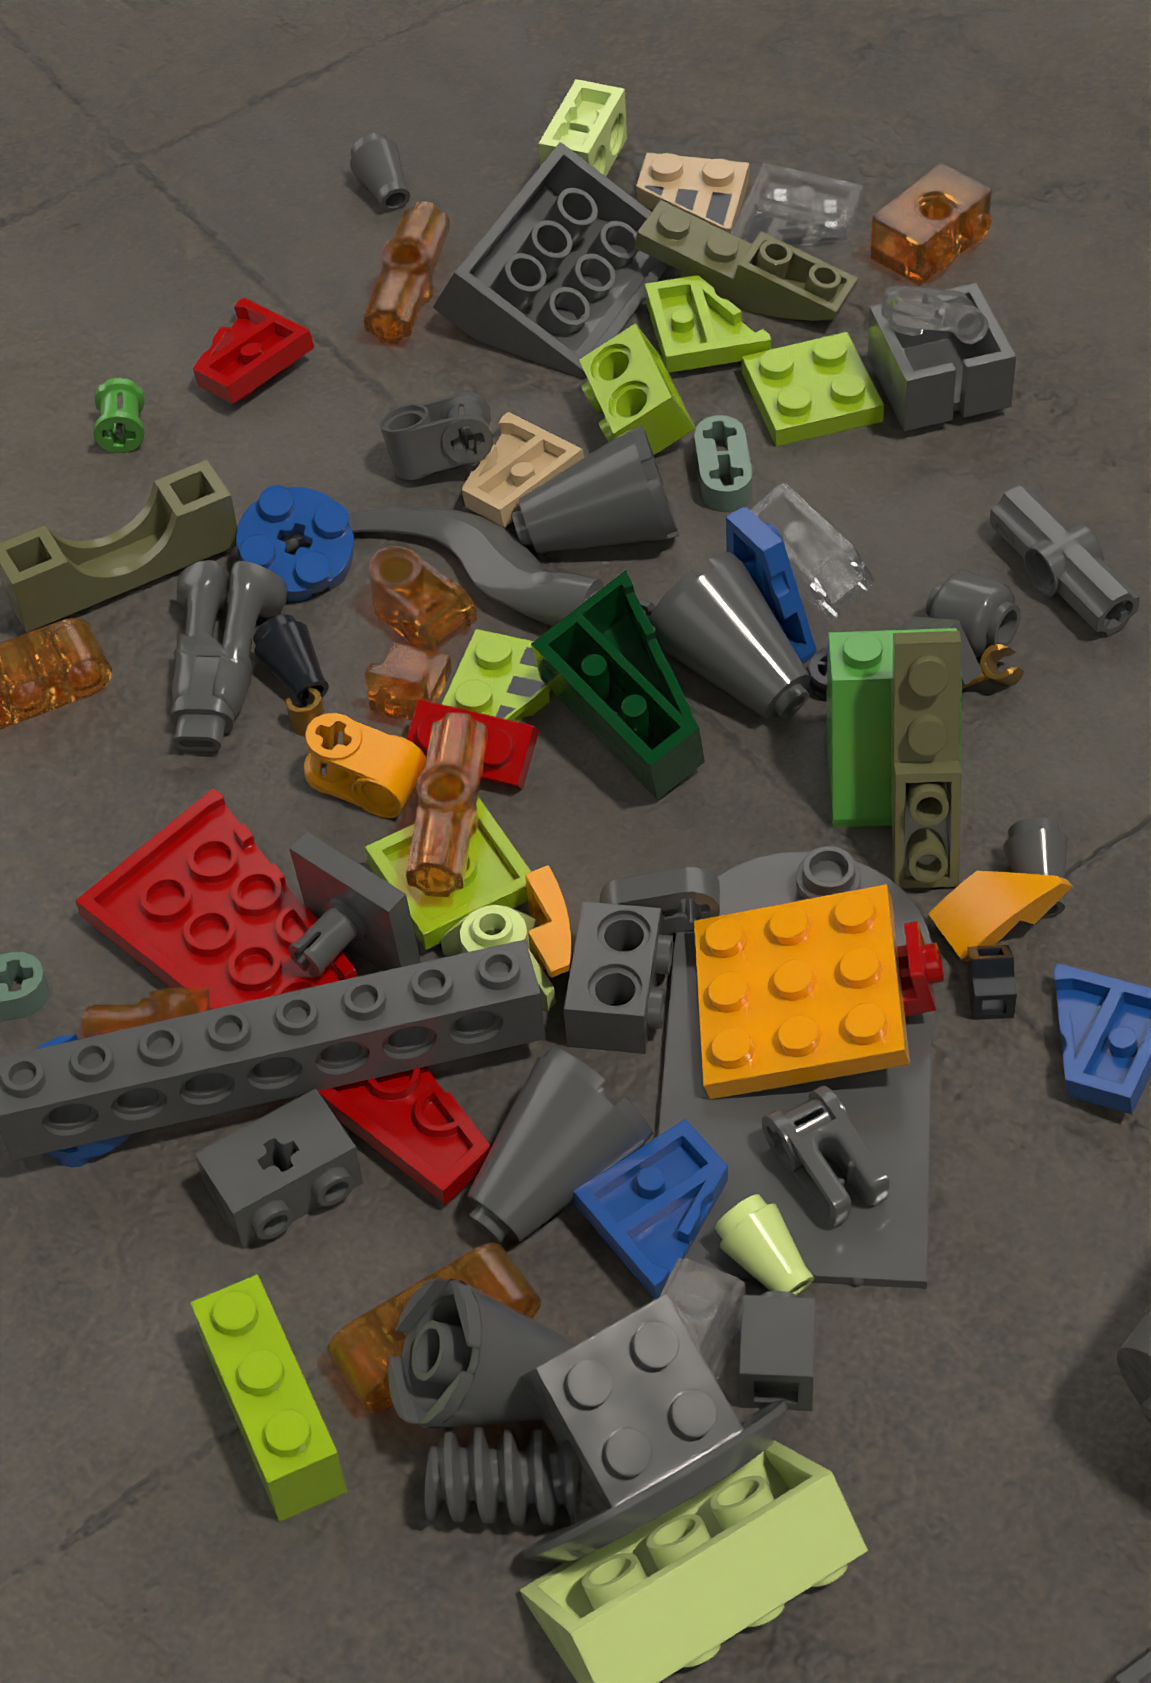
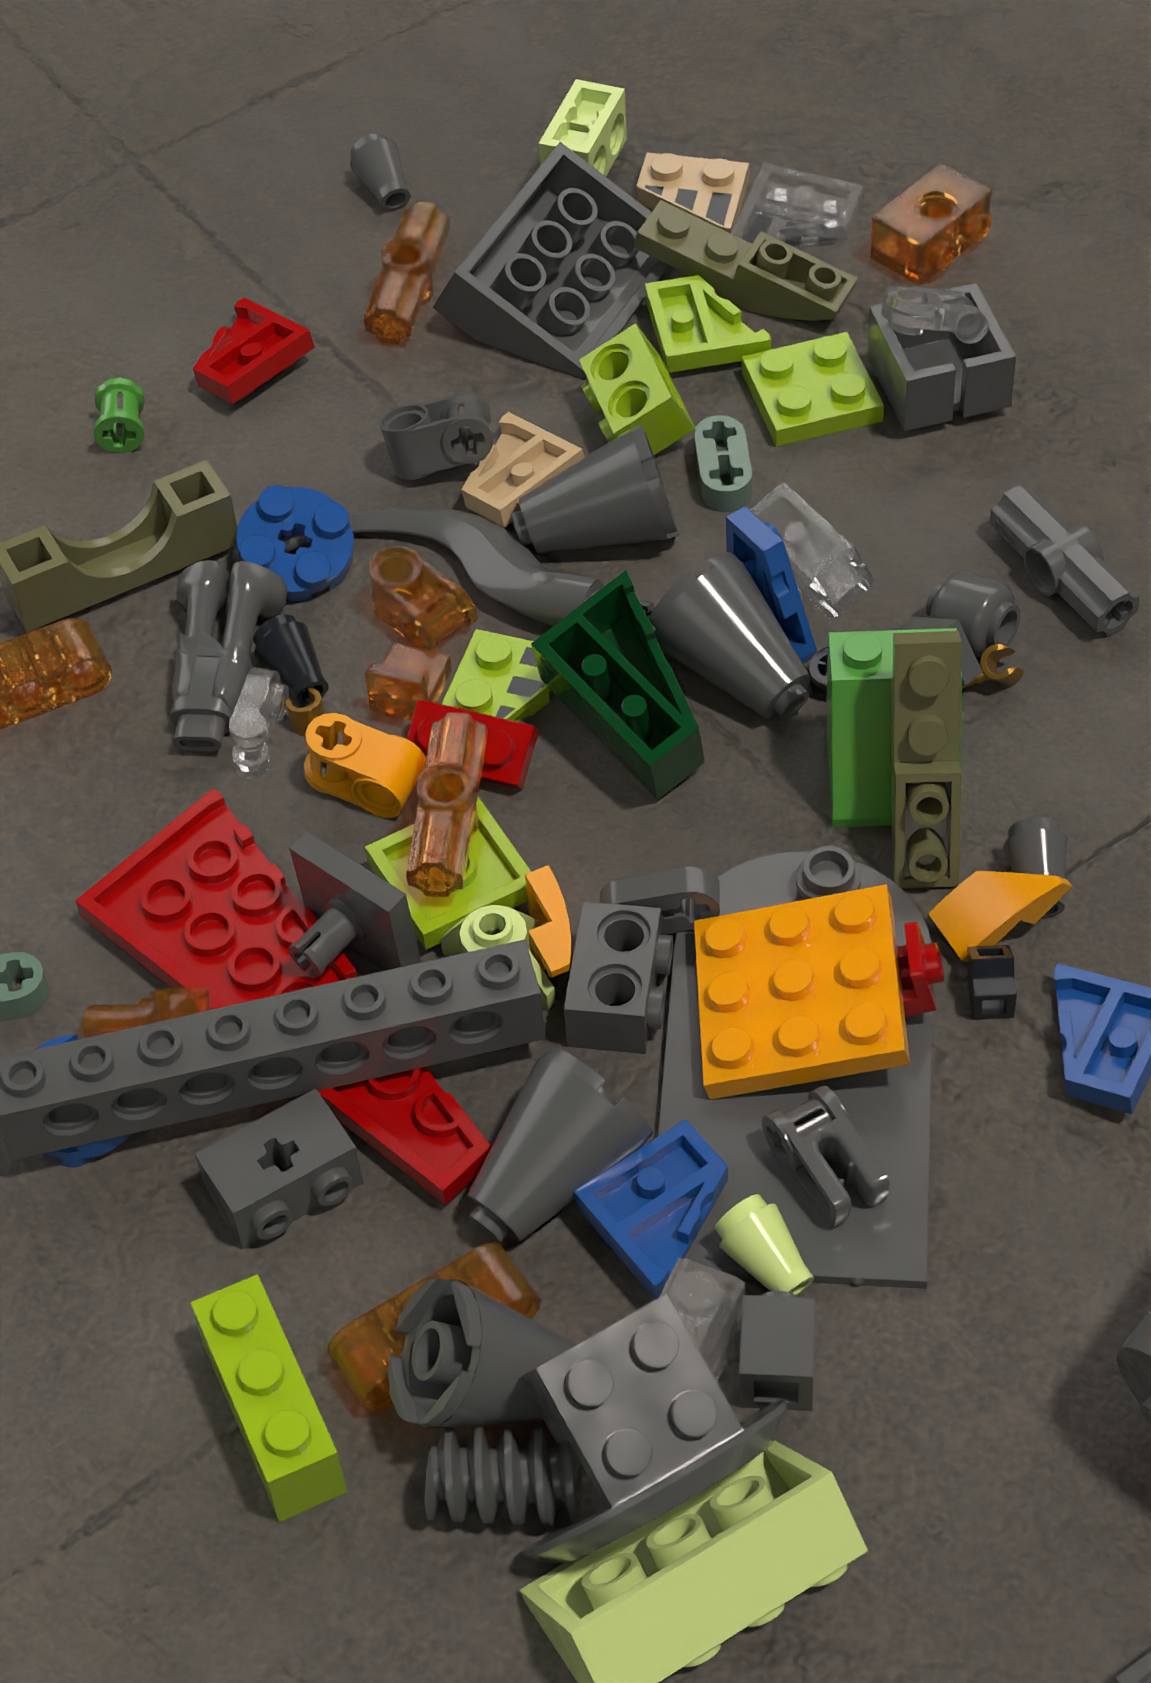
(256, 708): none -> clear plate

